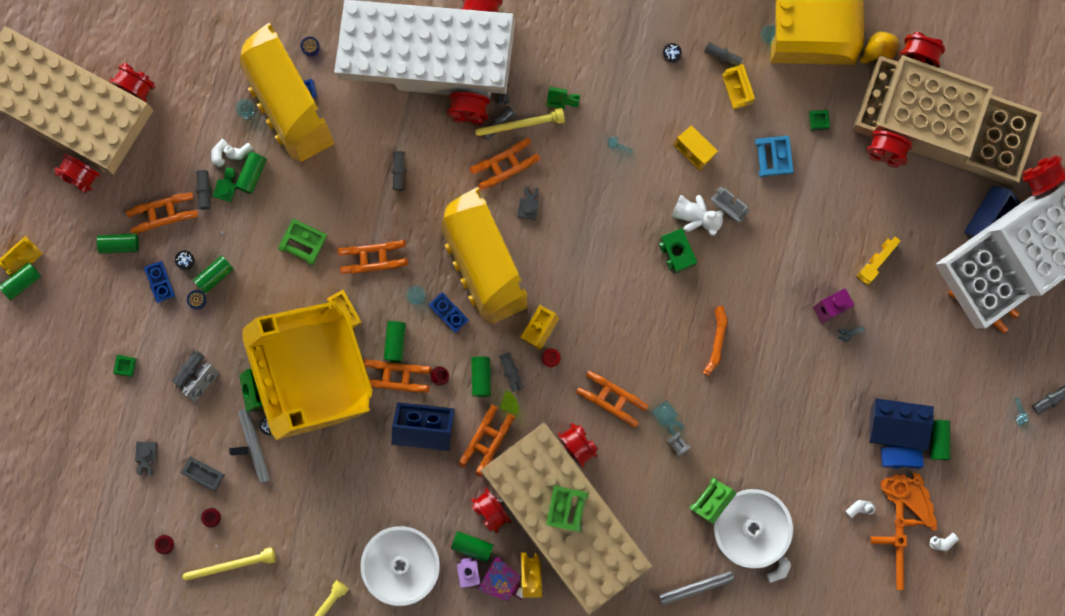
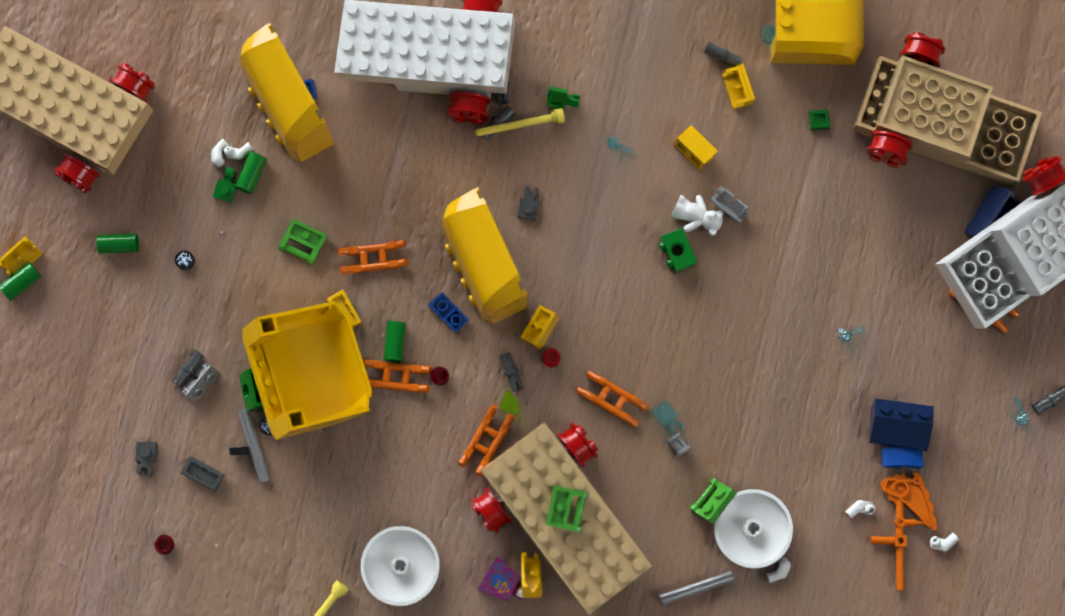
(124, 366): green tile -> none
(159, 281): blue slope -> none
(172, 217): orange piece -> none
(196, 299): tile -> none
(203, 189): dark grey pin -> none
(211, 517): dark red plate -> none
(213, 274): green pin -> none
(245, 102): clear light blue plate -> none
(266, 556): light yellow piece -> none
(310, 46): clear blue tile -> none
(398, 170): dark grey pin -> none
(416, 295): clear light blue plate -> none
(422, 426): dark blue slope -> none
(468, 573): lavender brick -> none
(472, 546): green pin -> none
(480, 376): green pin -> none
(508, 153): orange piece -> none
(672, 52): black tile -> none
(722, 322): orange piece -> none
(780, 155): dark azure plate -> none
(834, 306): magenta torso -> none
(869, 271): yellow plate -> none
(882, 45): yellow hair -> none
(941, 440): green pin -> none

